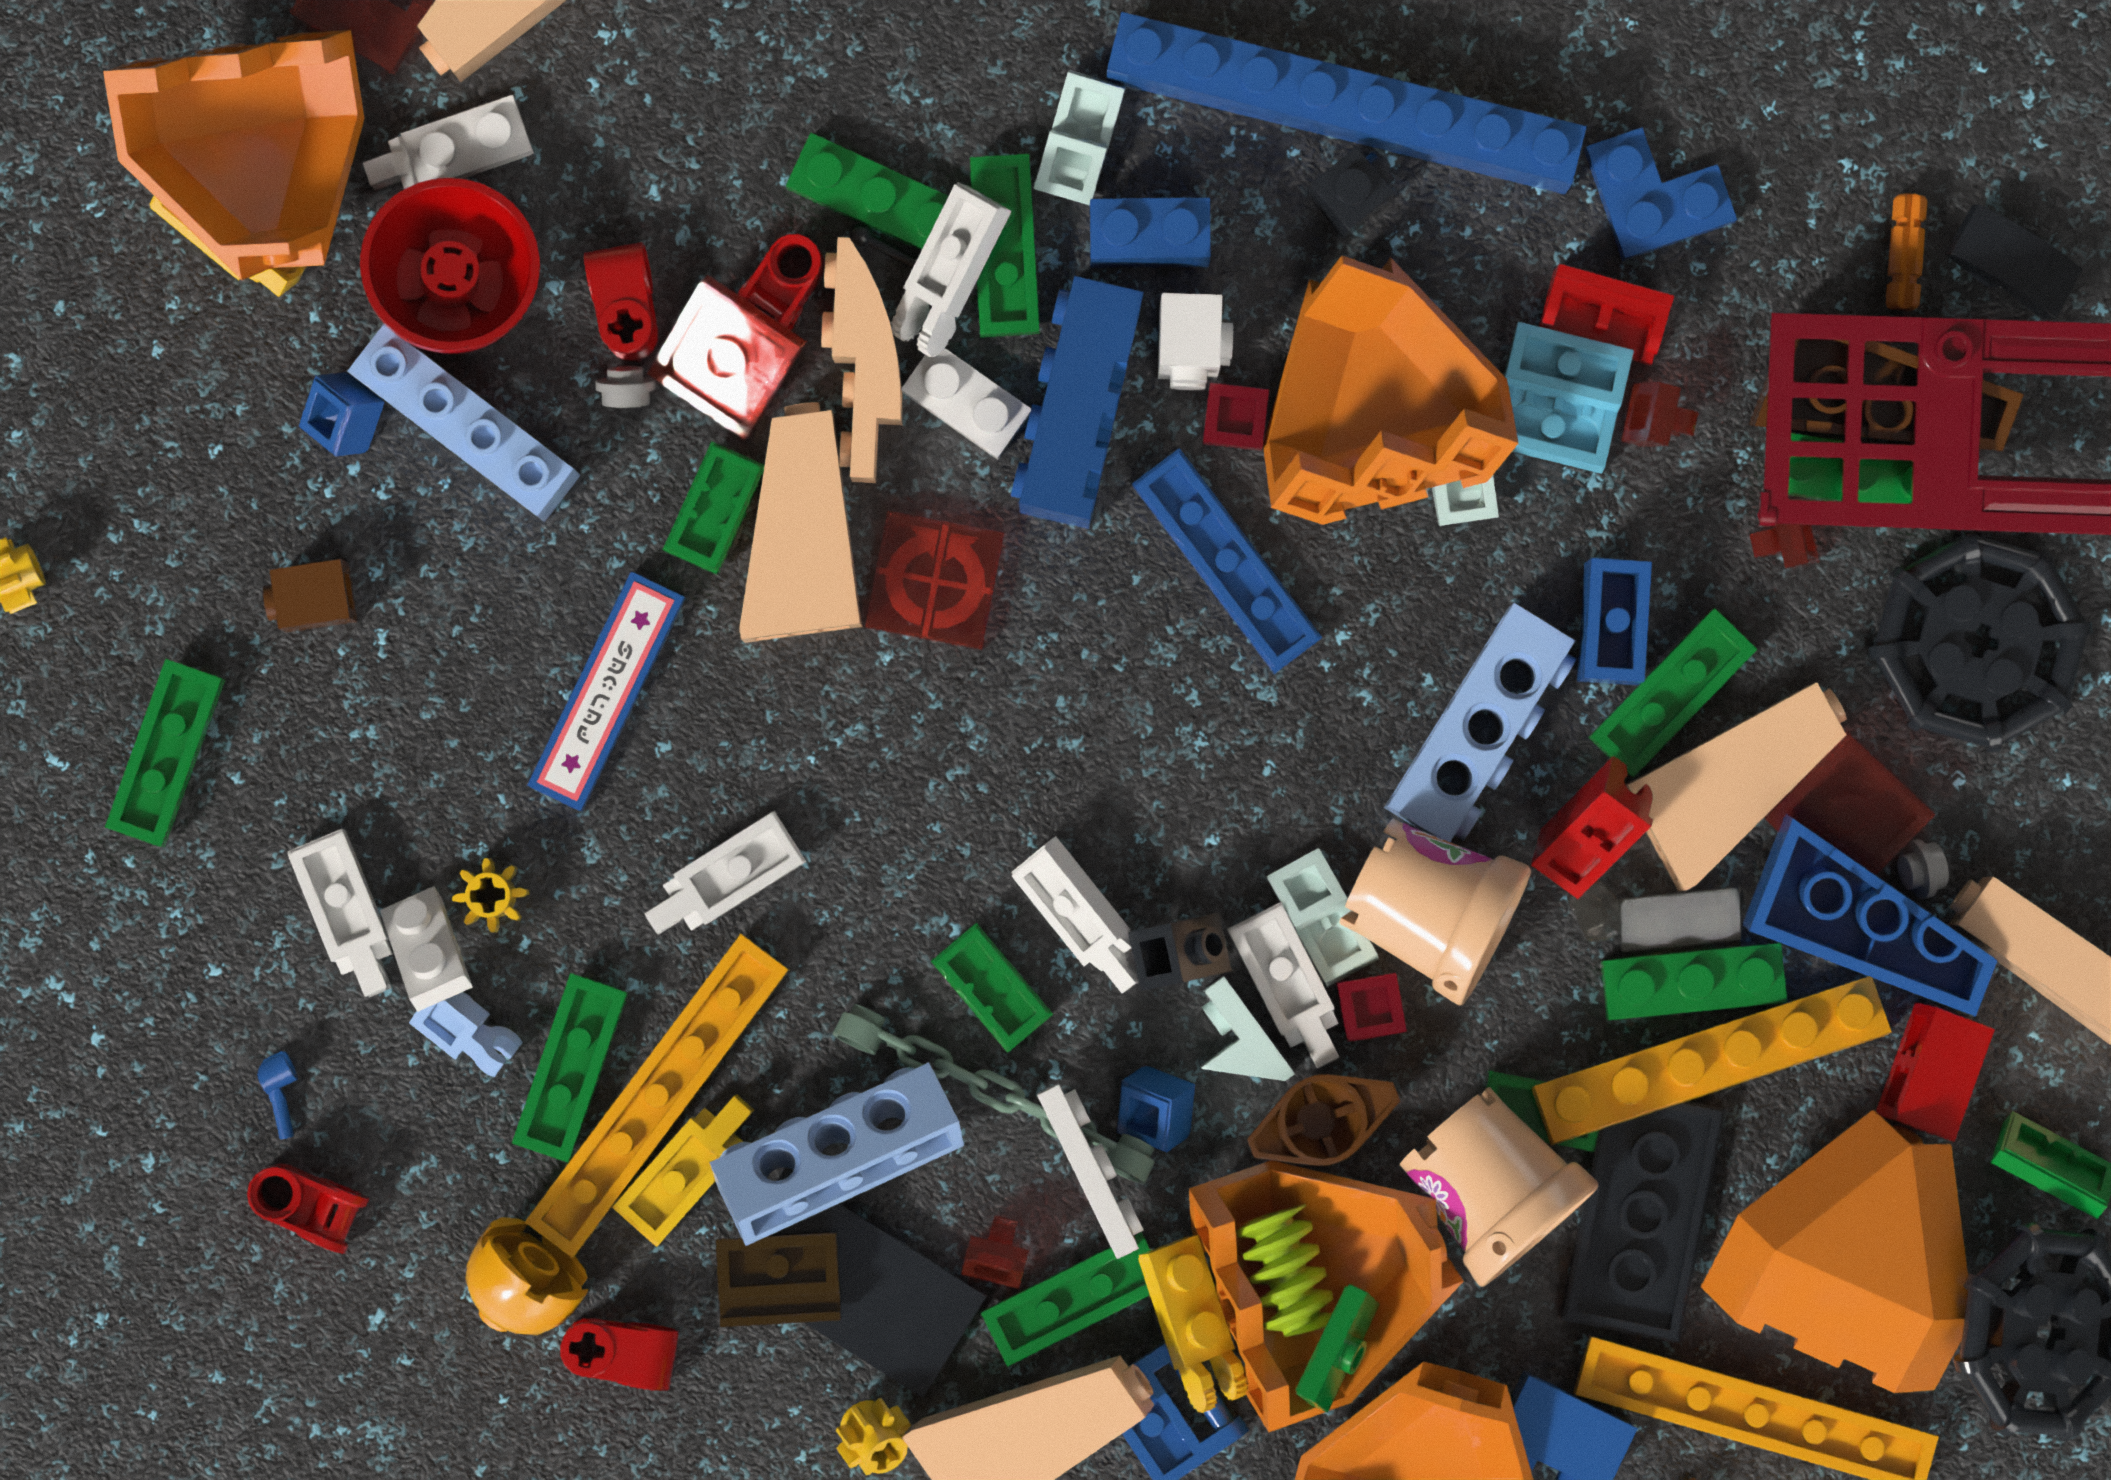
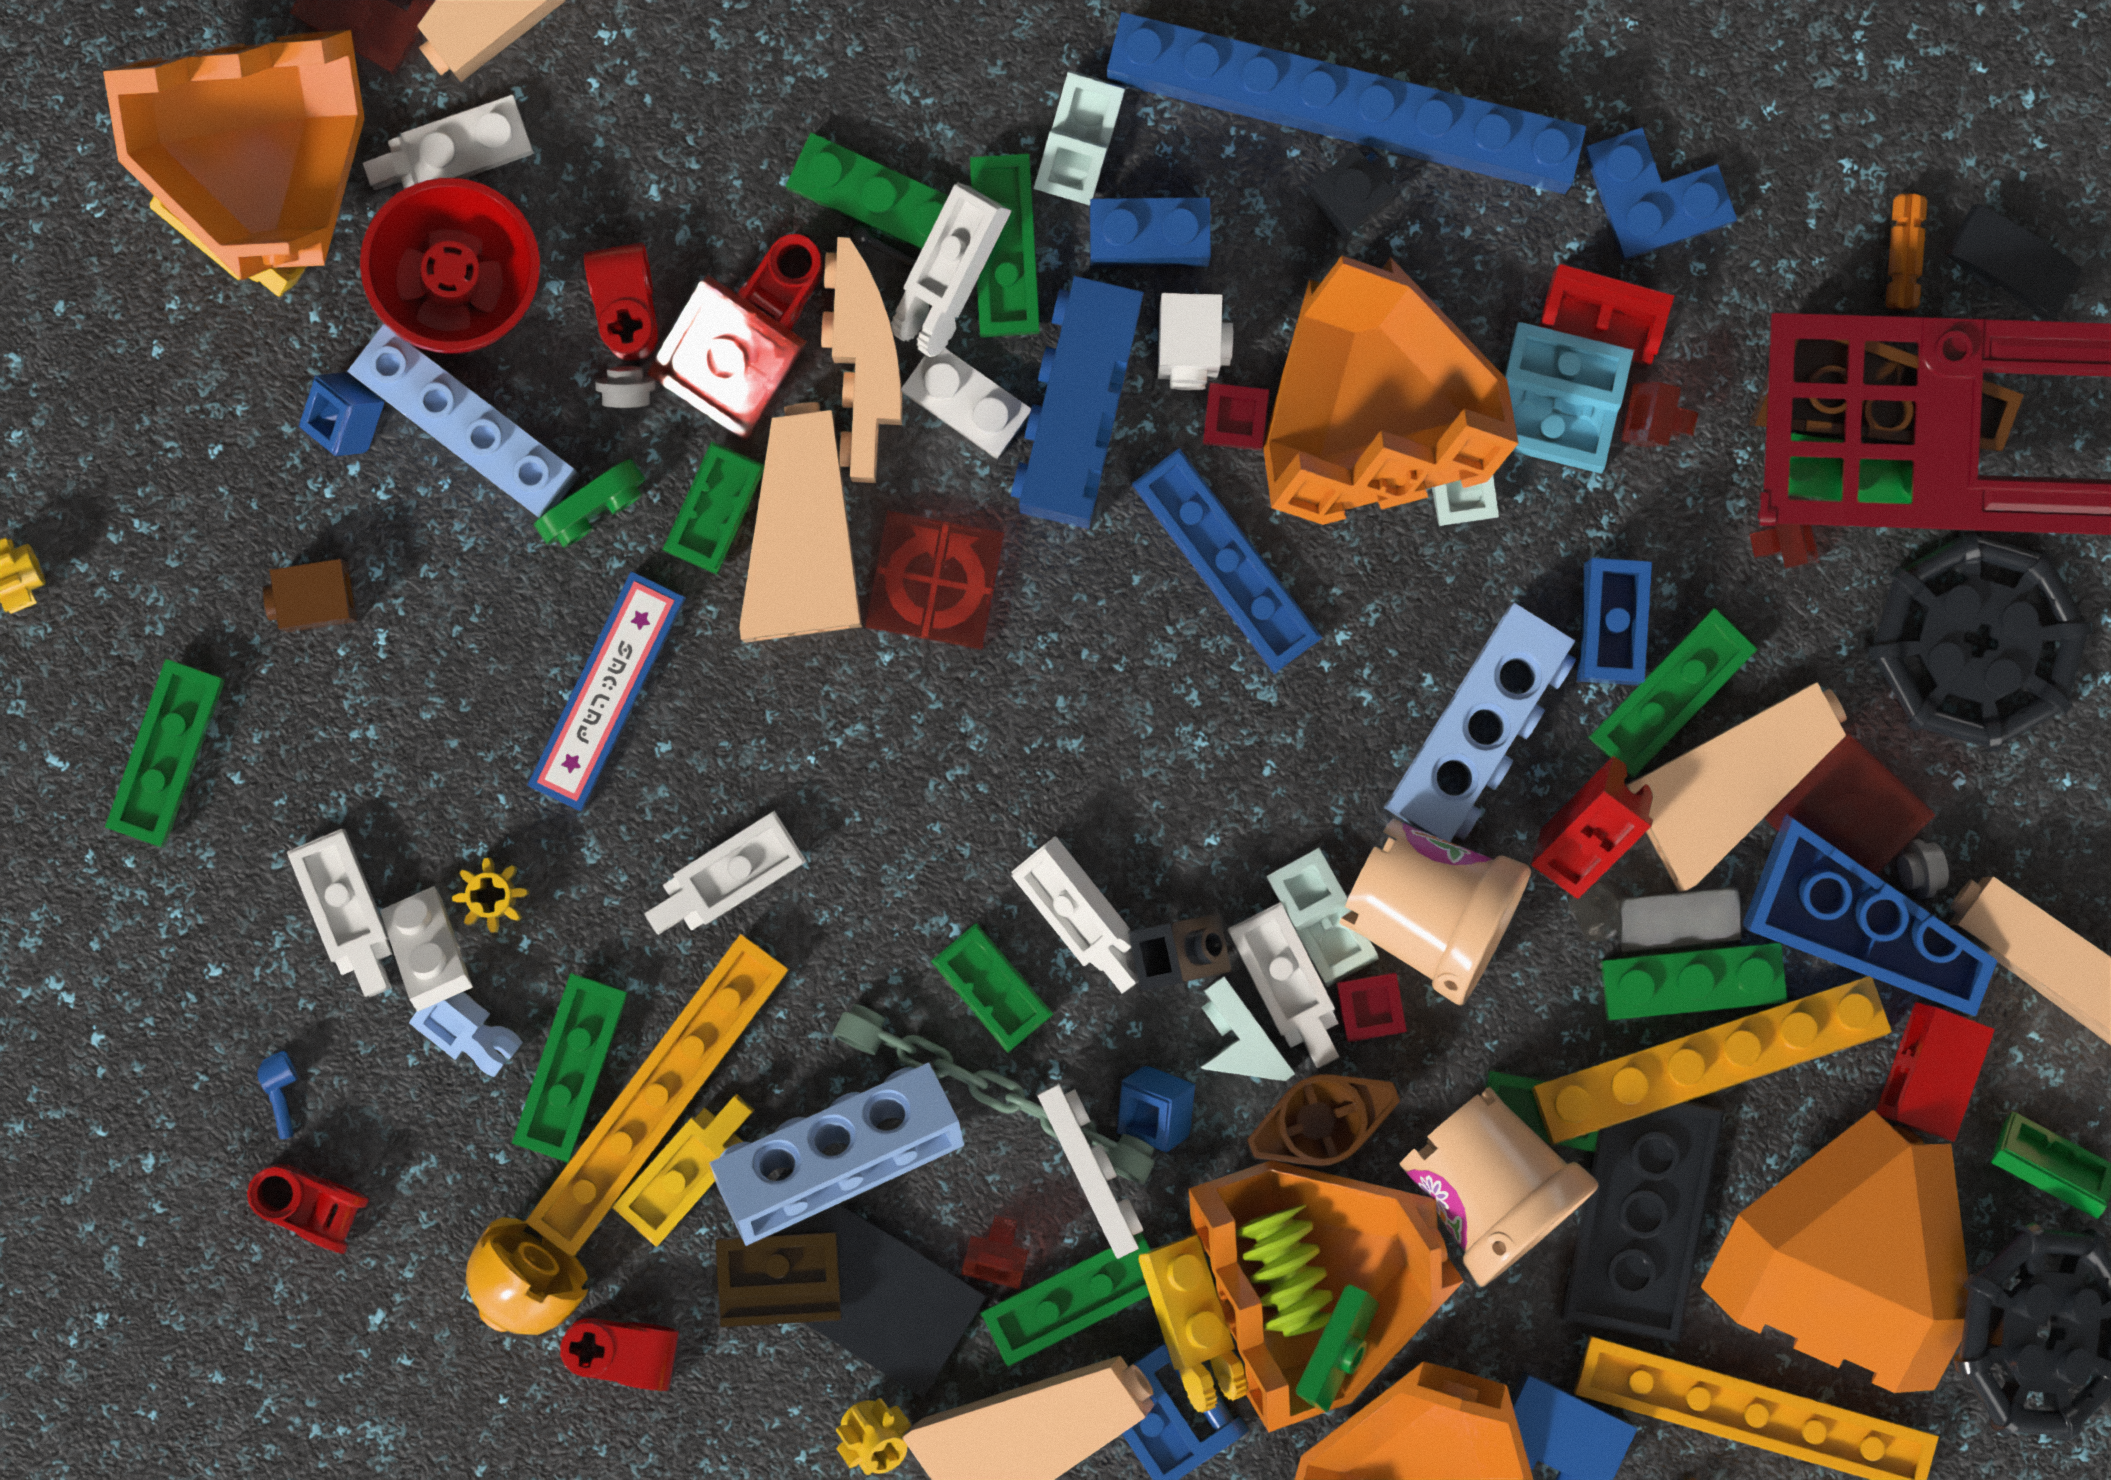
(570, 518): none -> green plate

